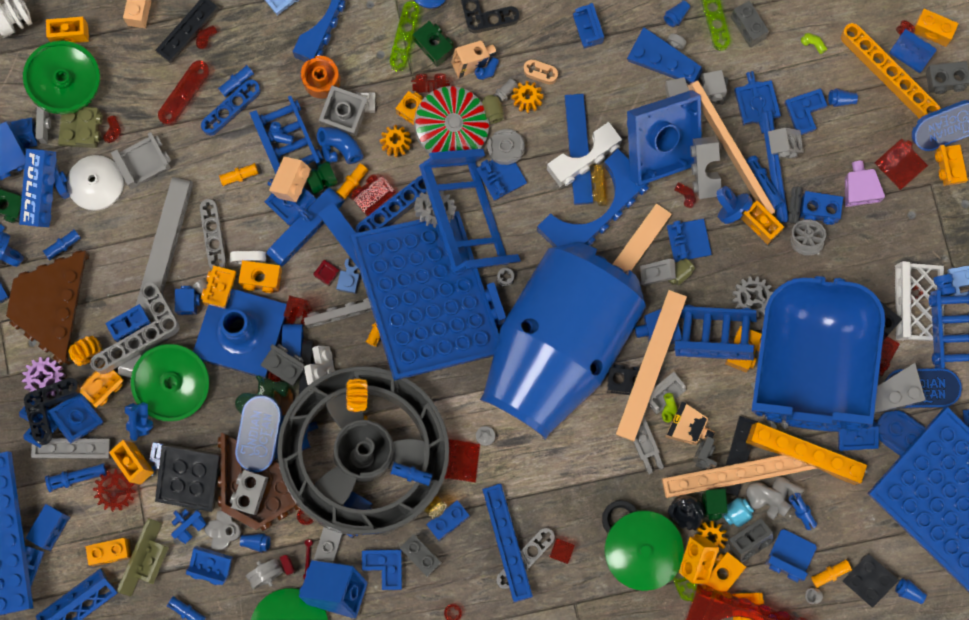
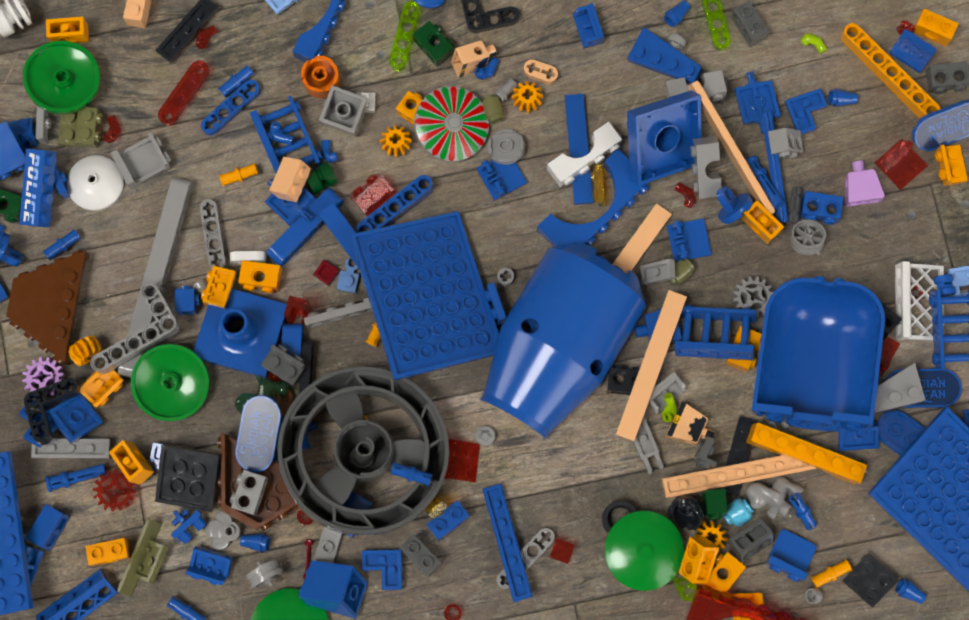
(128, 323): blue brick -> none
(138, 420): blue hips -> none
(287, 565): dark red tile -> none
(322, 366): white plate -> none
(342, 141): blue cylinder -> none
(352, 181): light orange pin -> none
(356, 395): light orange gear -> none
(421, 79): clear red hinge -> none
(428, 214): light grey gear -> none
(462, 158): blue piece -> none

